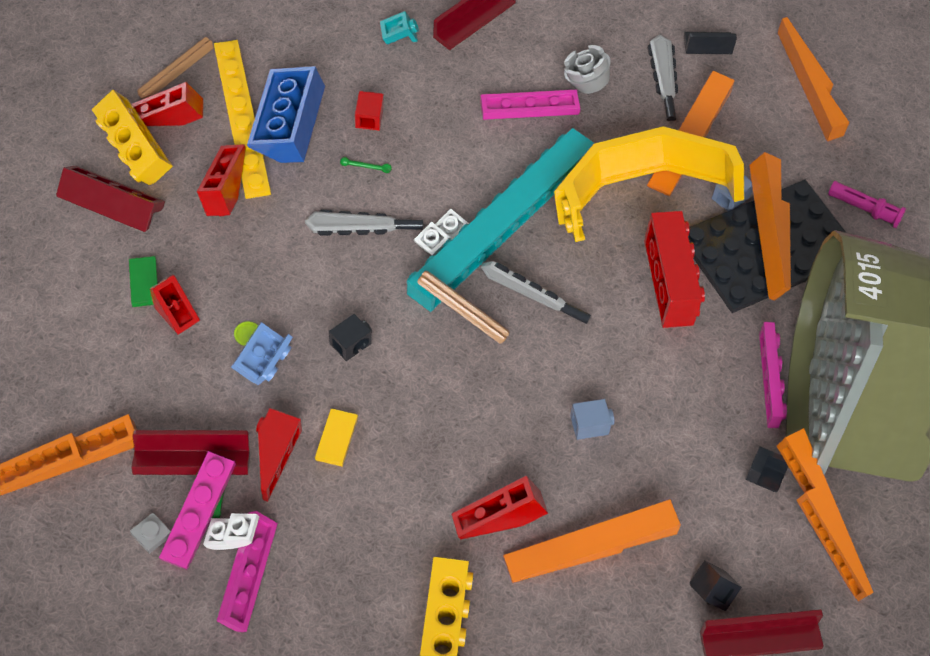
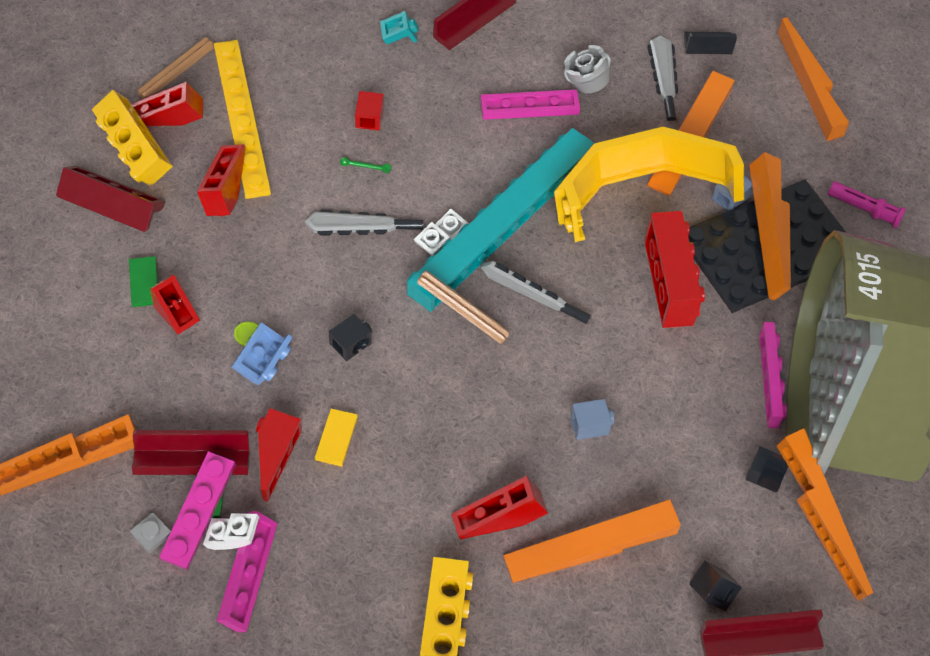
(287, 114): blue slope -> none

